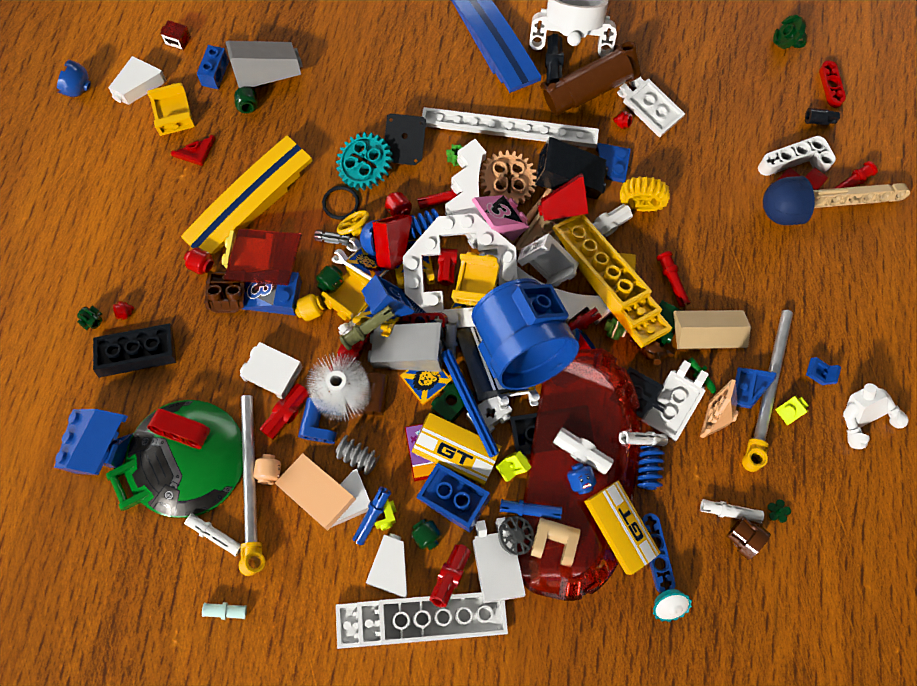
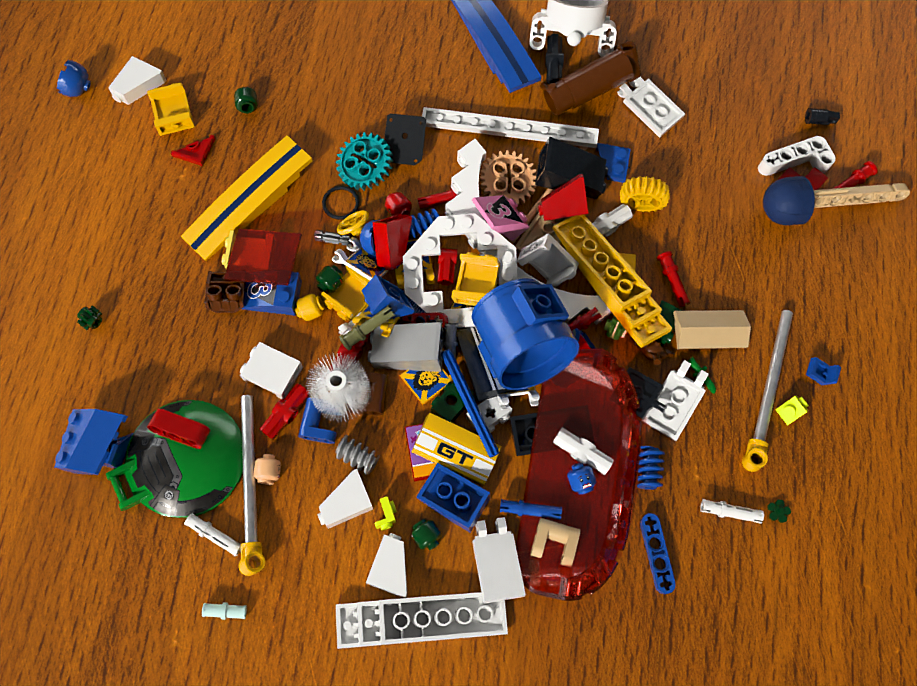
(122, 310): red plate -> none
(133, 350): black slope -> none
(175, 35): clear red brick -> none
(198, 260): red head -> none
(213, 67): blue brick -> none
(263, 61): light grey slope -> none
(315, 491): light nougat tile -> none
(375, 508): blue pin -> none
(450, 575): red piece -> none
(452, 154): bright green gear -> none
(513, 465): neon yellow bracket -> none
(516, 535): dark grey wheel -> none
(622, 528): yellow slope -> none
(623, 120): red plate -> none
(648, 439): white pin -> none
(671, 605): white piece -> none
(721, 410): light nougat wedge -> none
(748, 537): reddish brown piece -> none
(752, 385): blue wing -> none
(791, 32): dark green tile -> none
(834, 76): red beam -> none
(866, 407): white torso -> none

